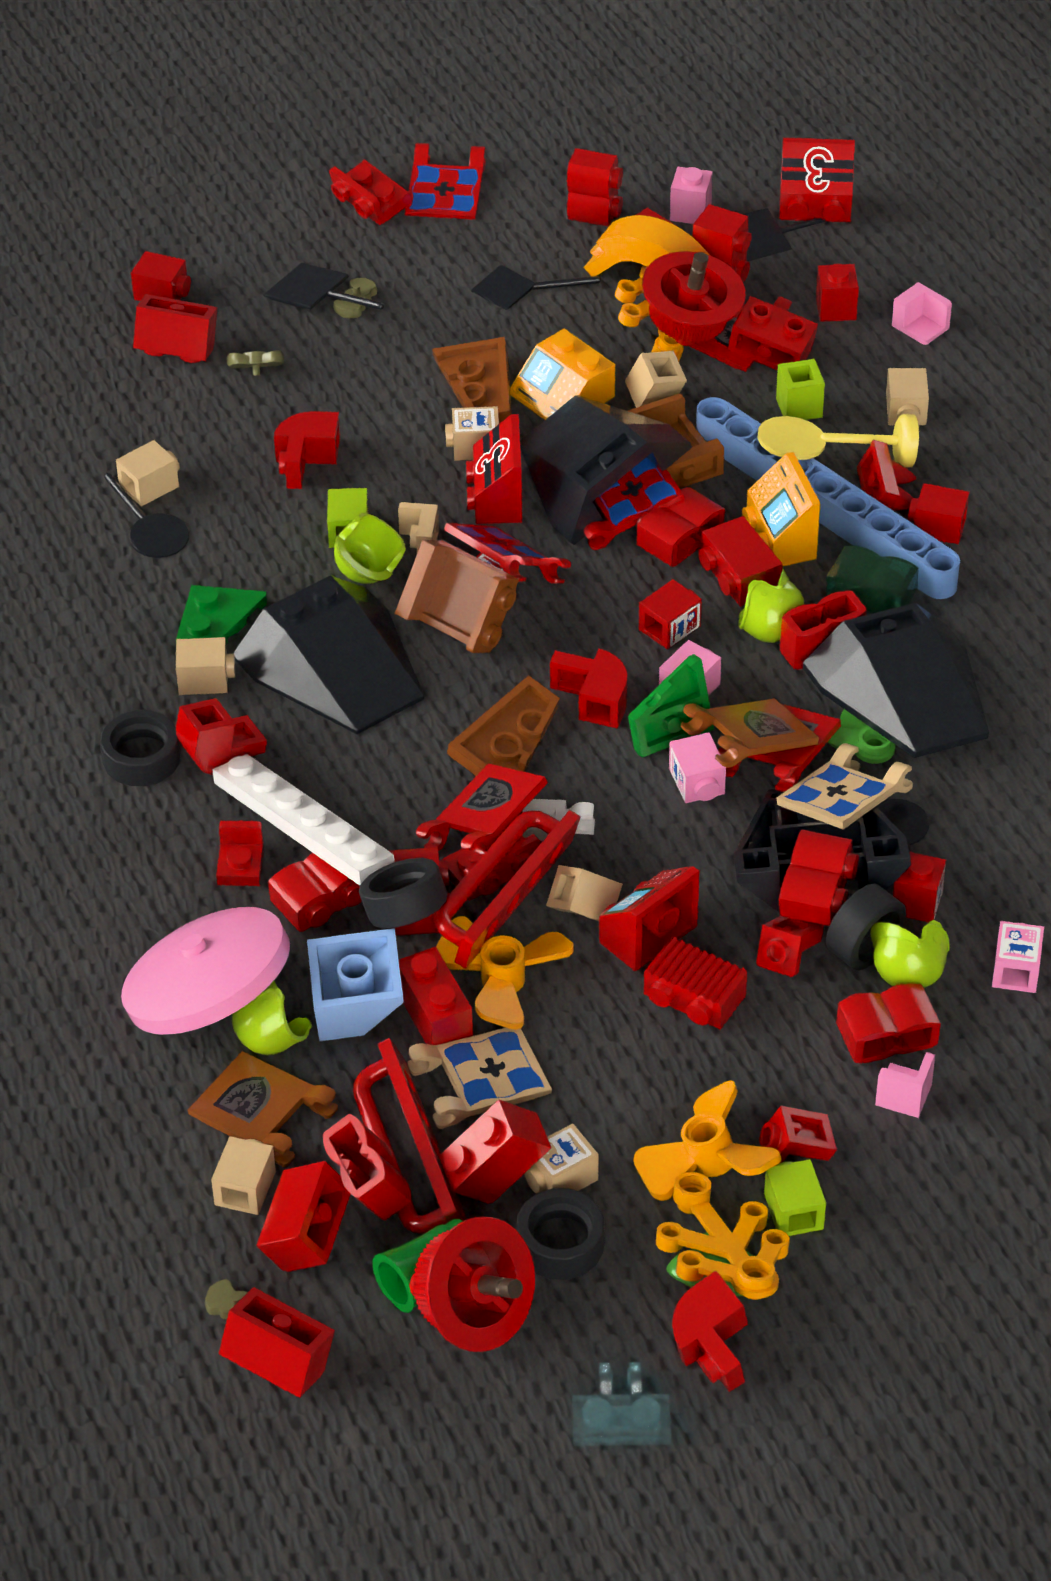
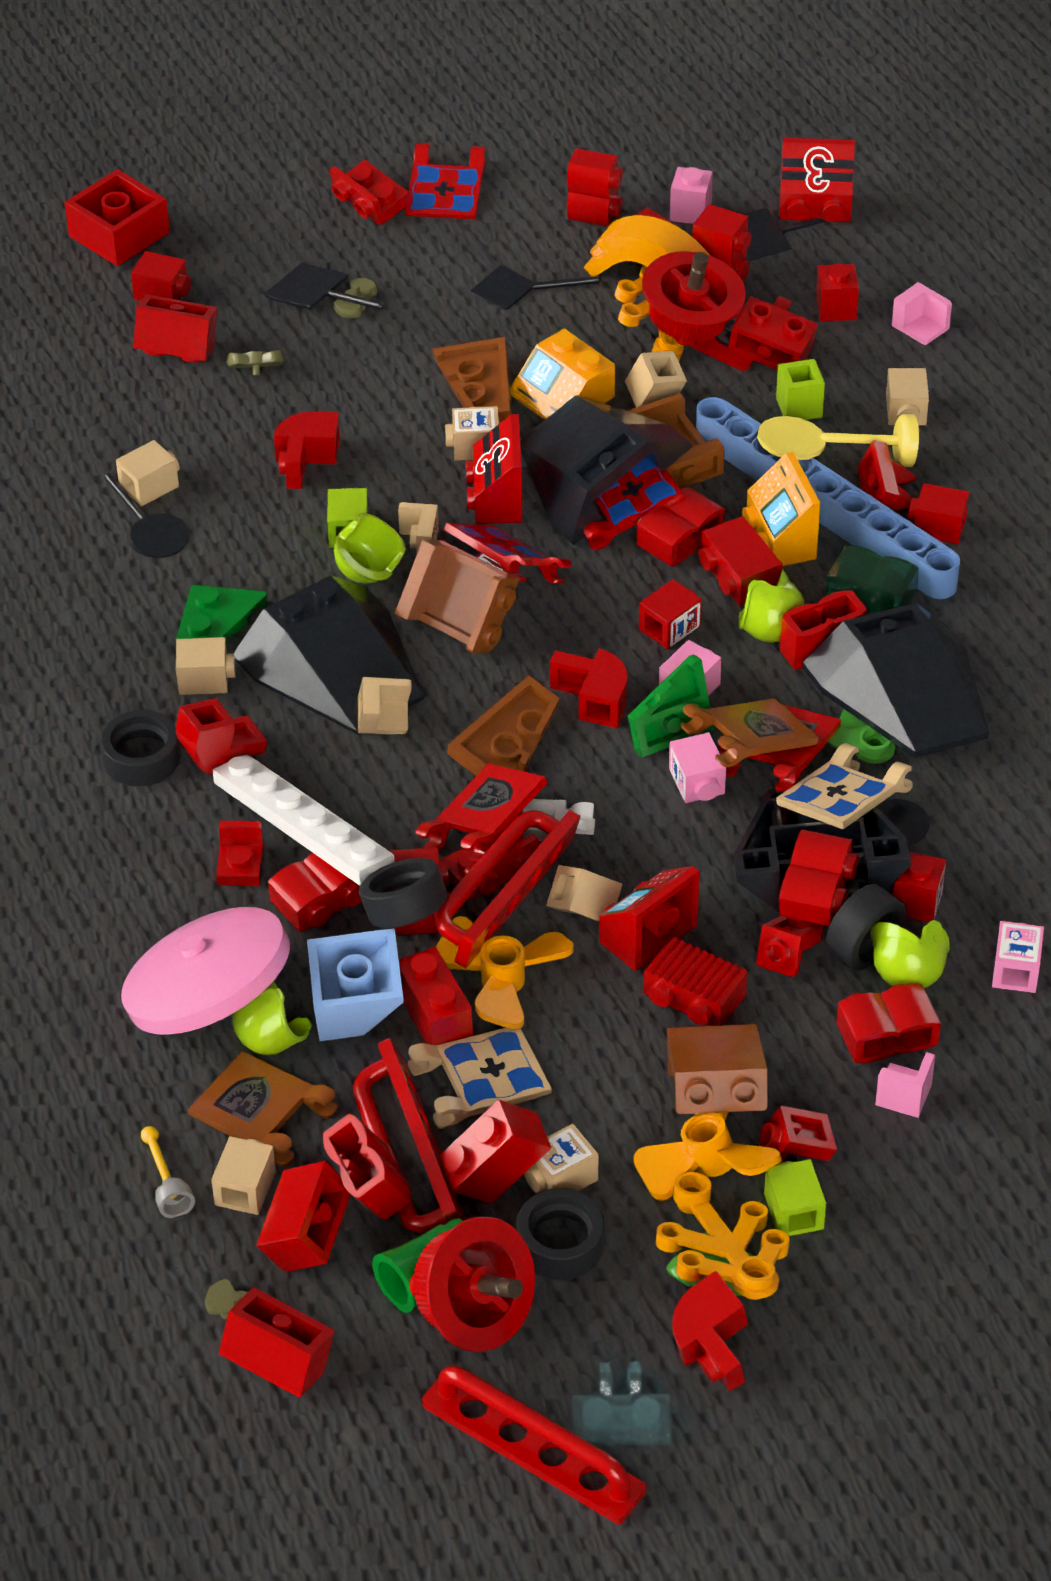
(117, 217): none -> red brick
(168, 1193): none -> light grey hinge
(383, 705): none -> tan panel
(459, 1386): none -> red piece
(717, 1069): none -> dark orange panel

